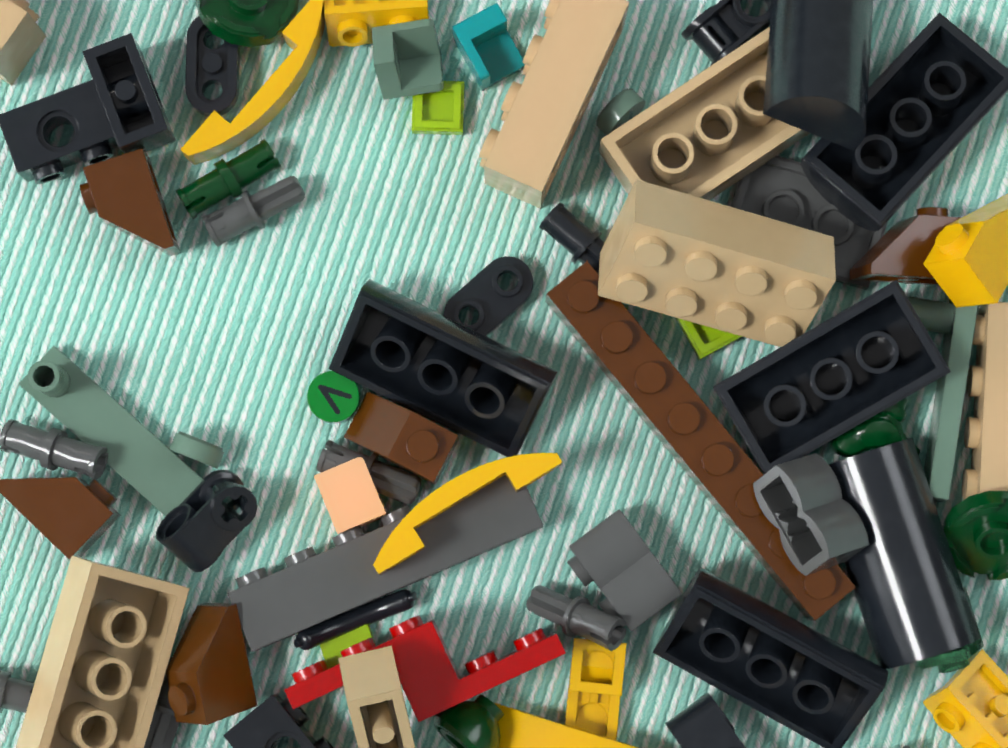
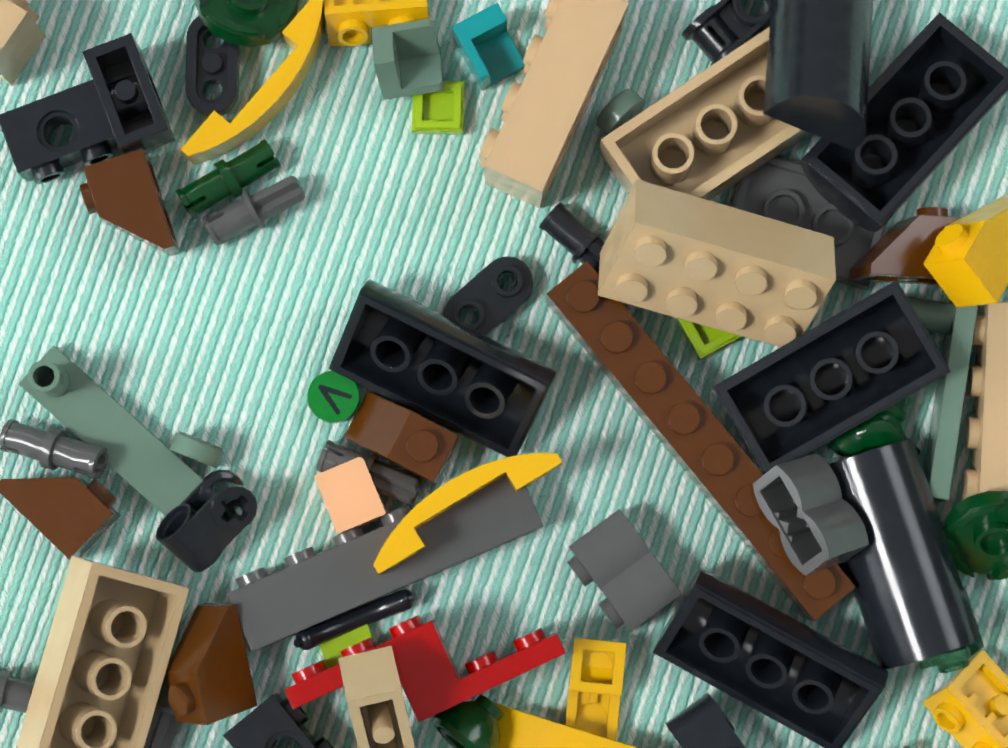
(577, 617): dark grey axle -> none

